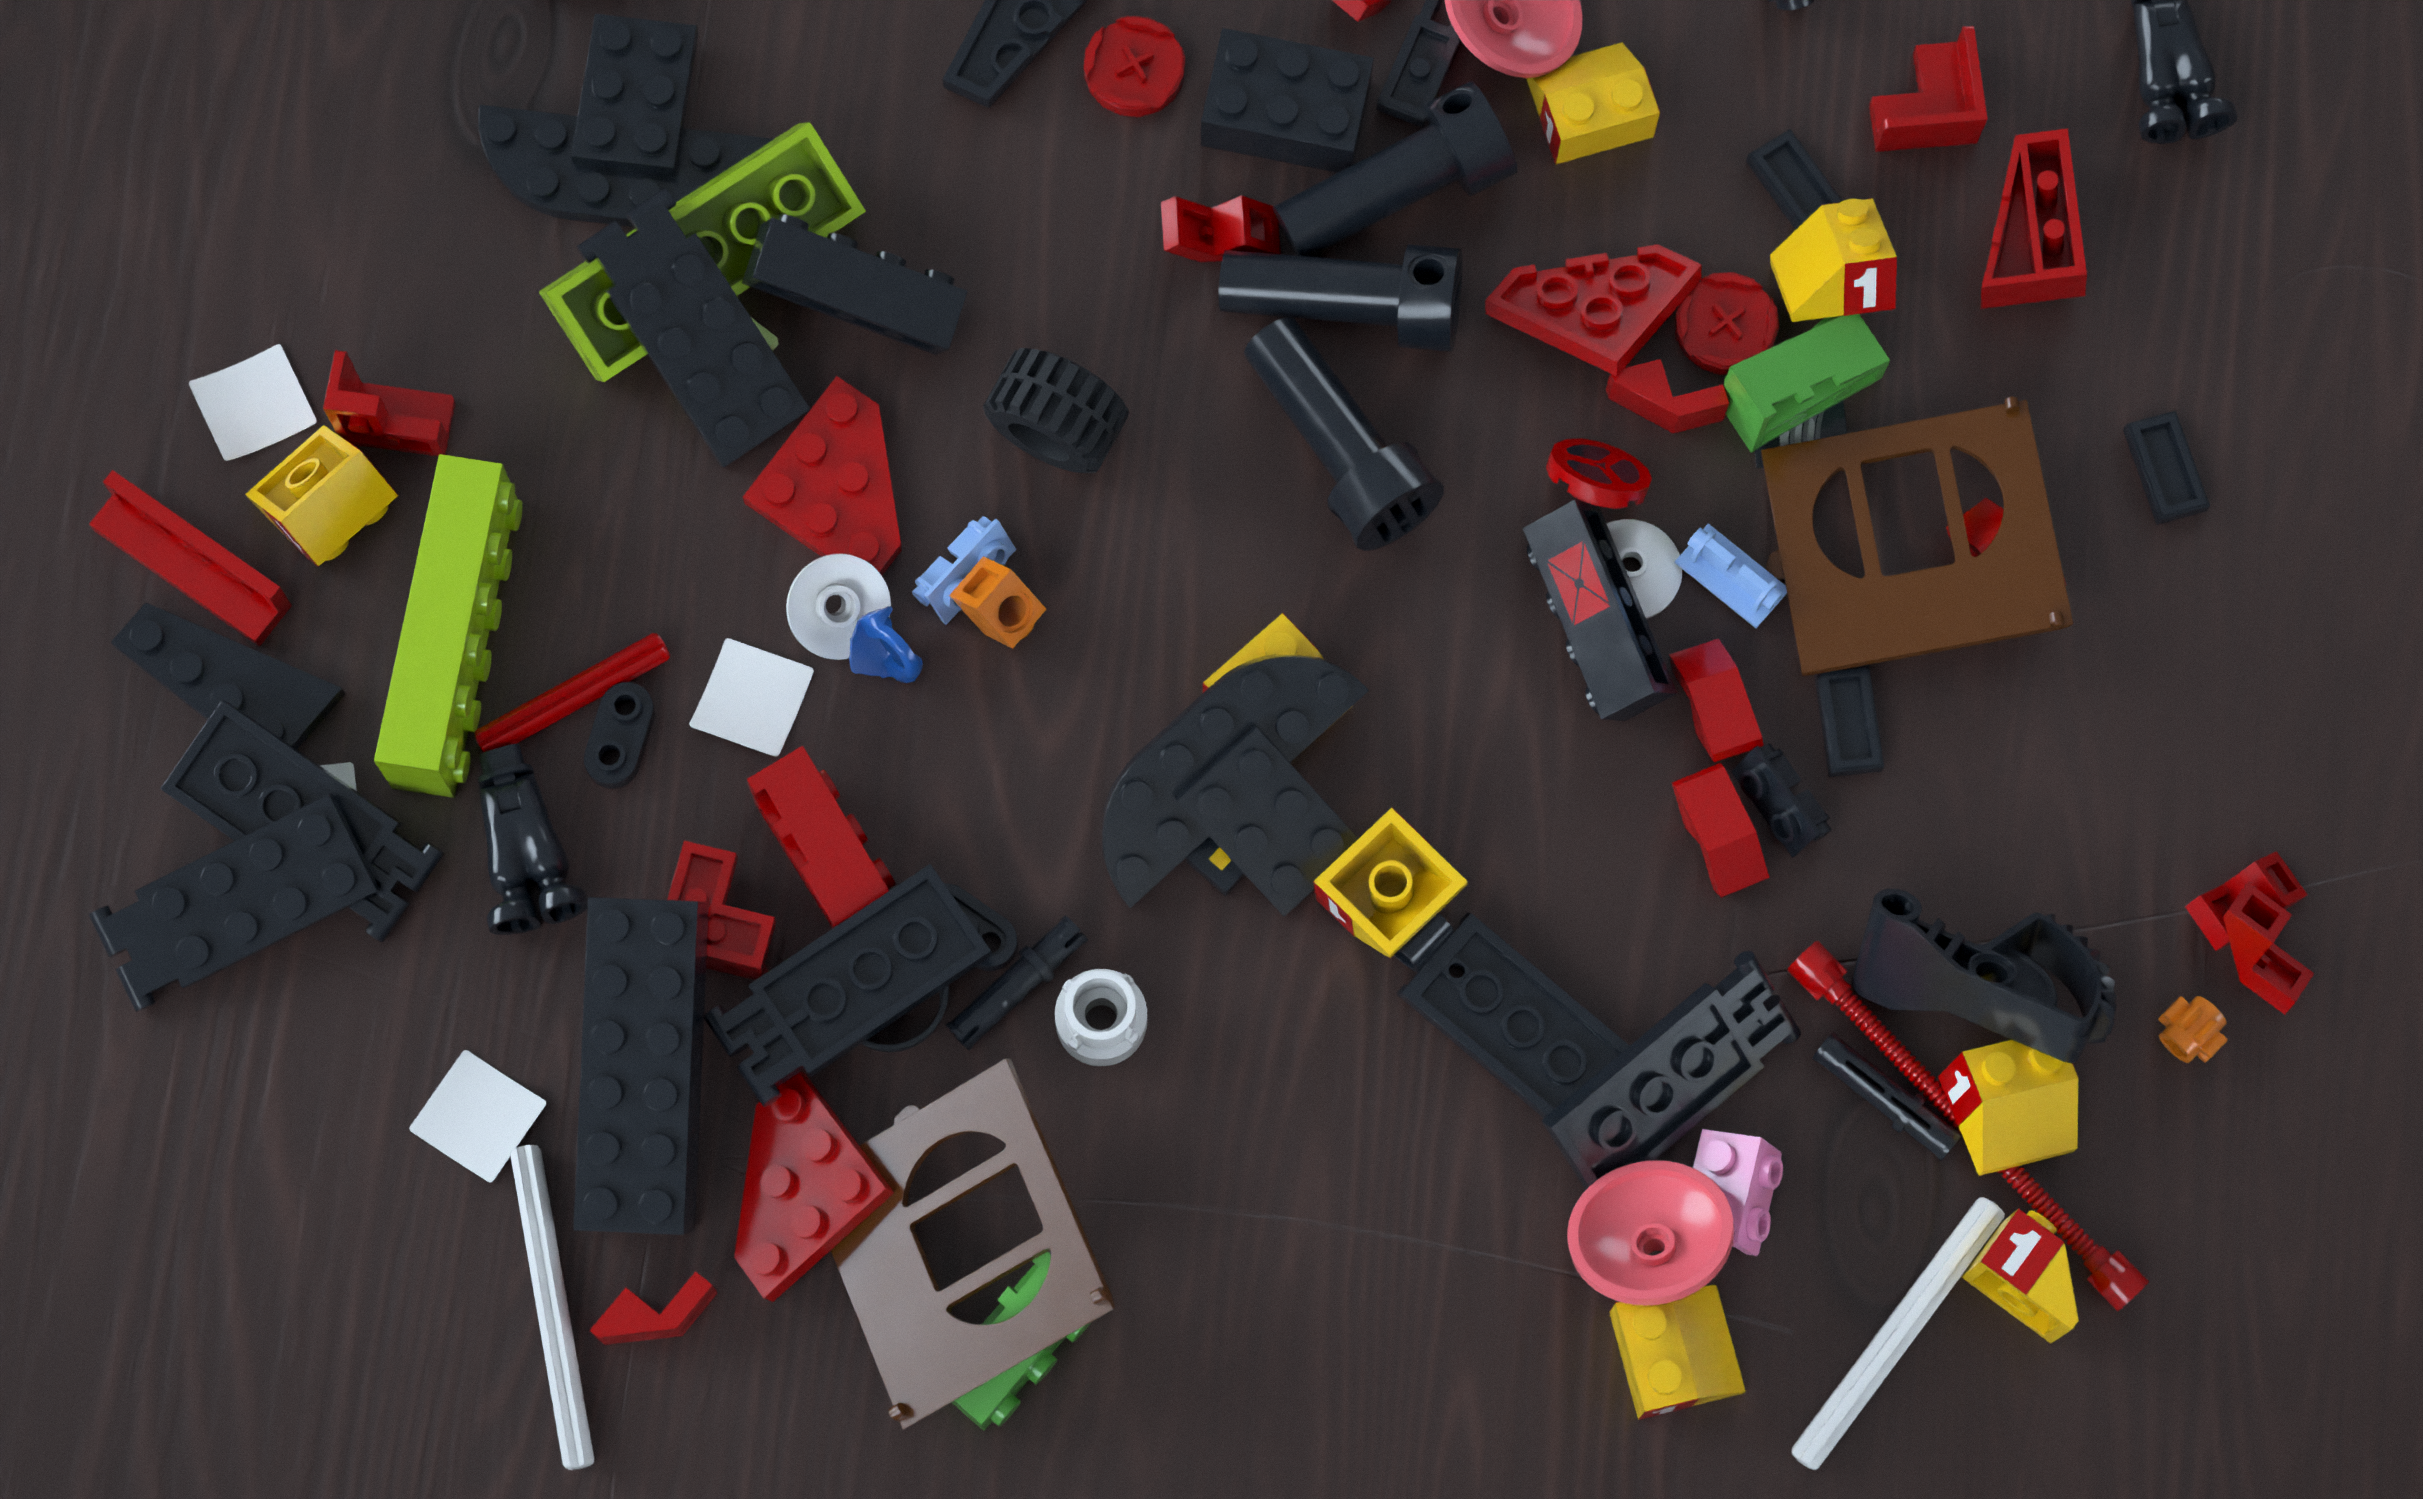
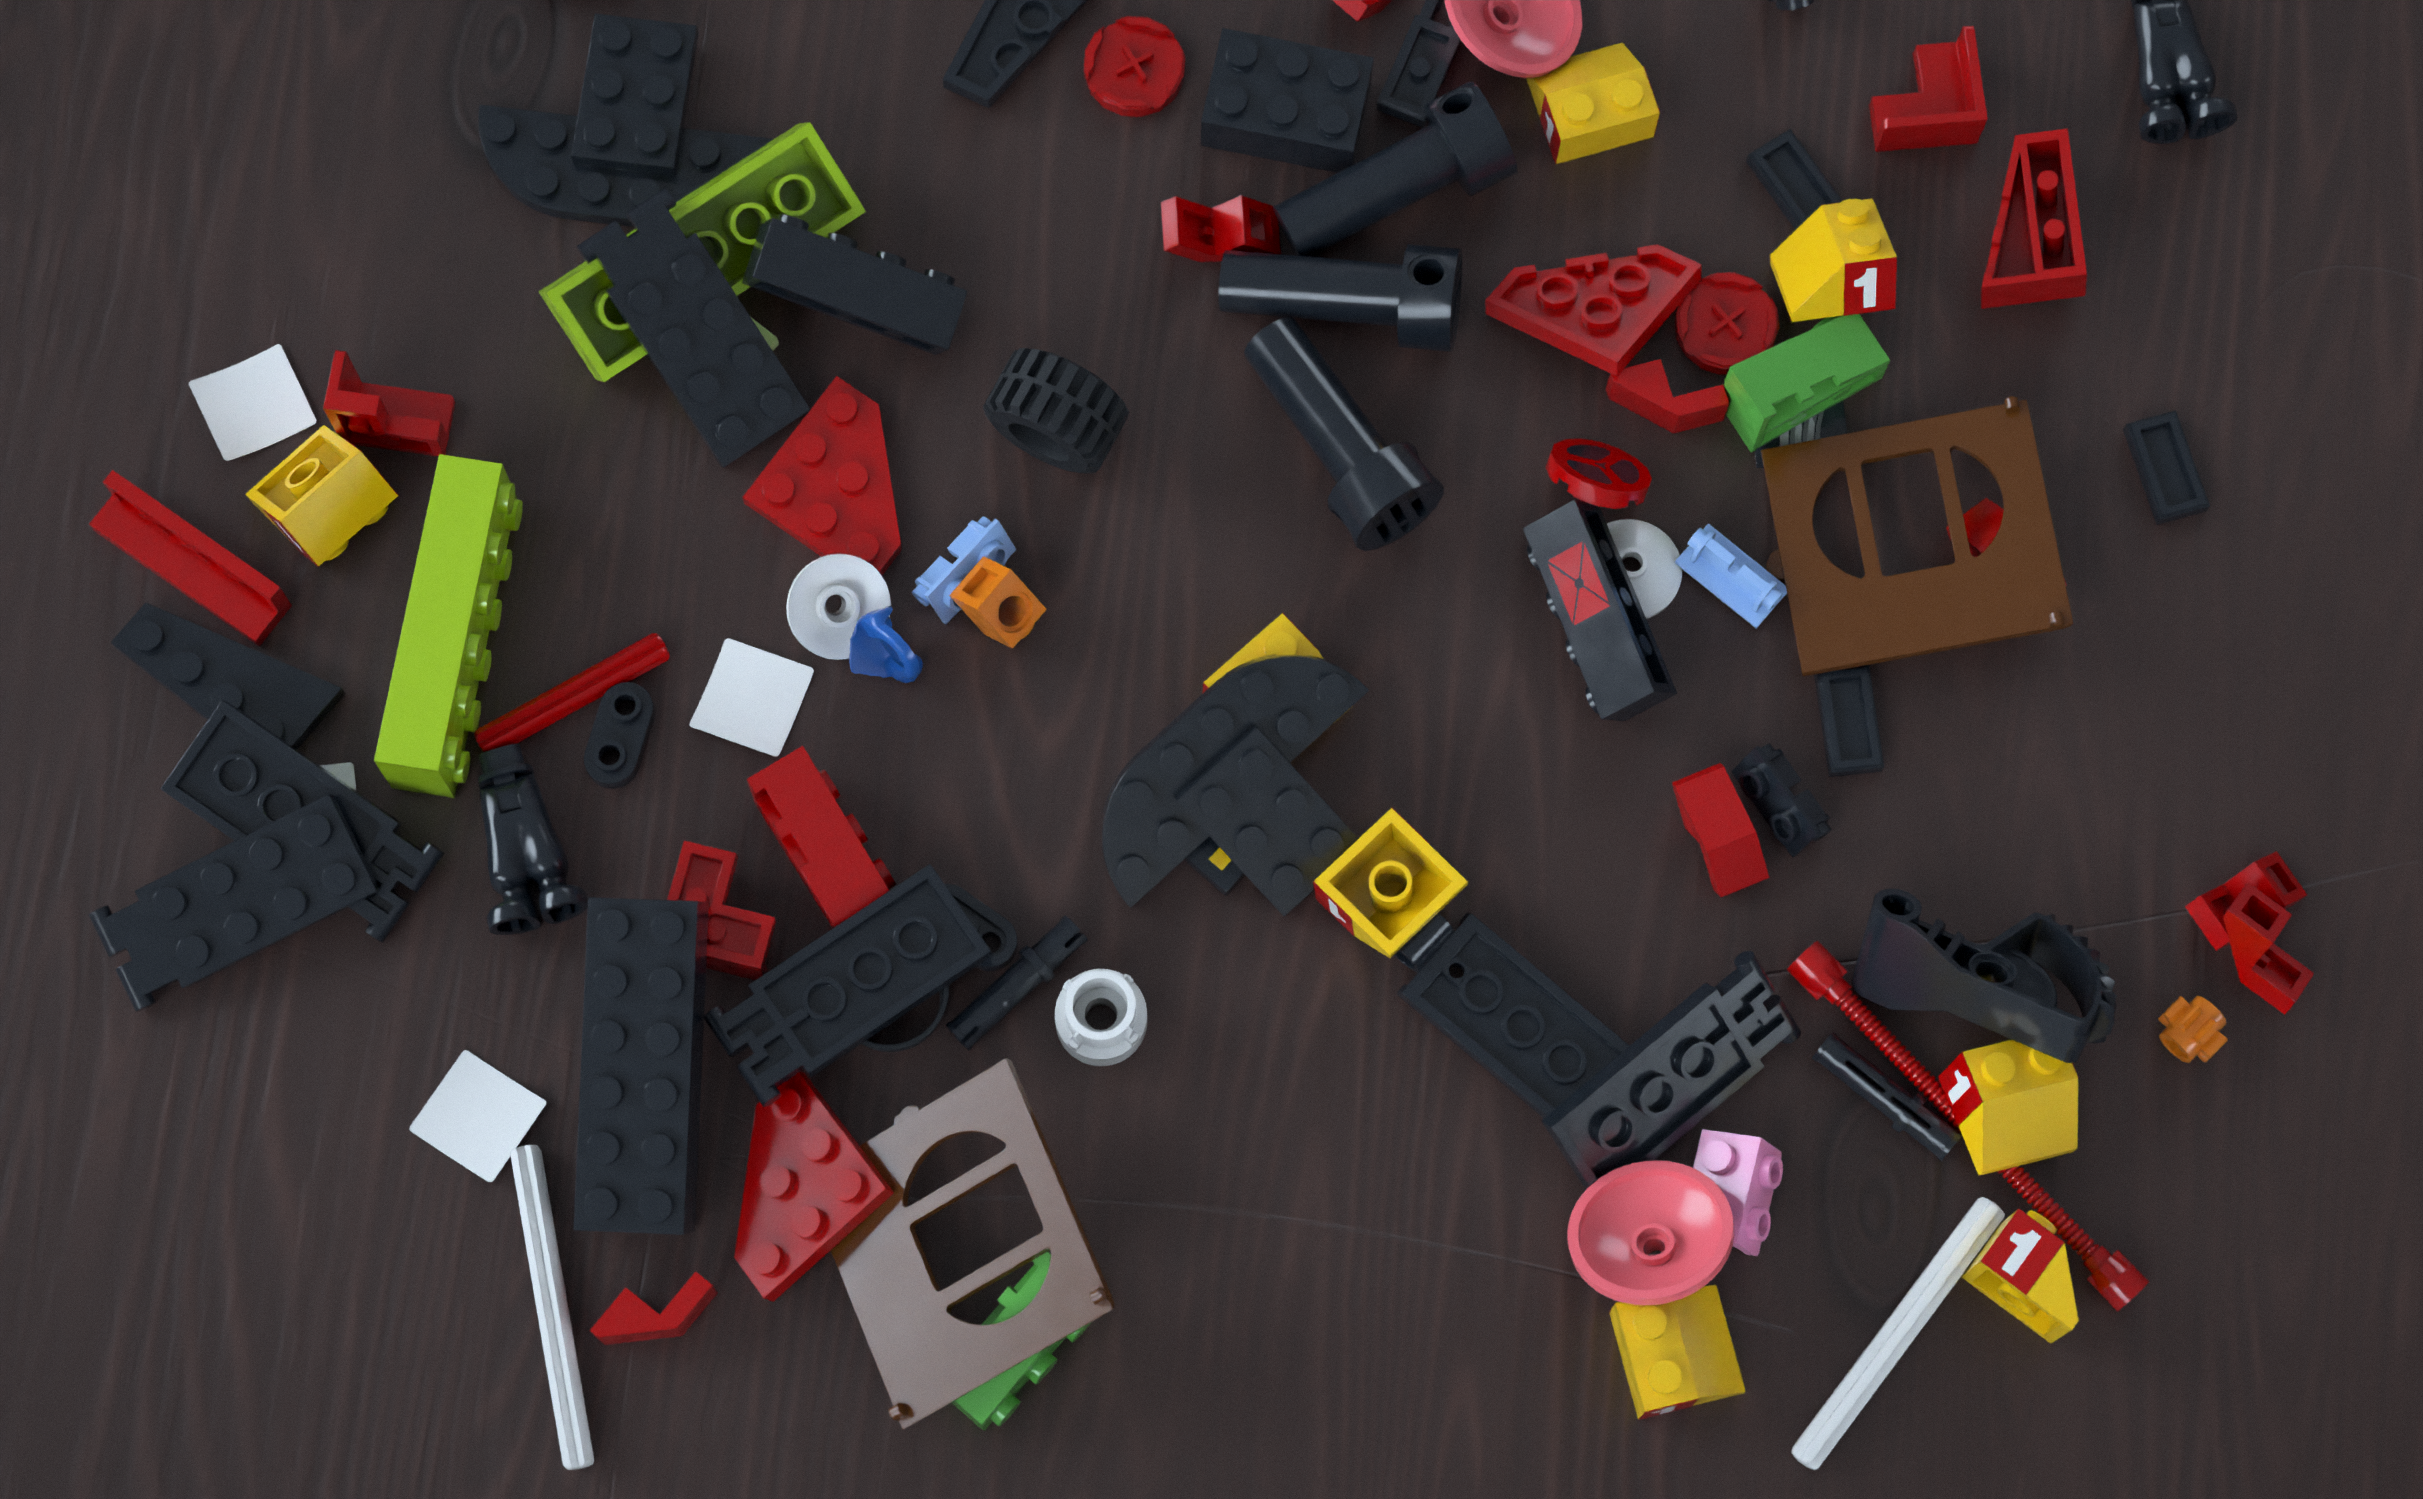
(1717, 700): red slope -> none

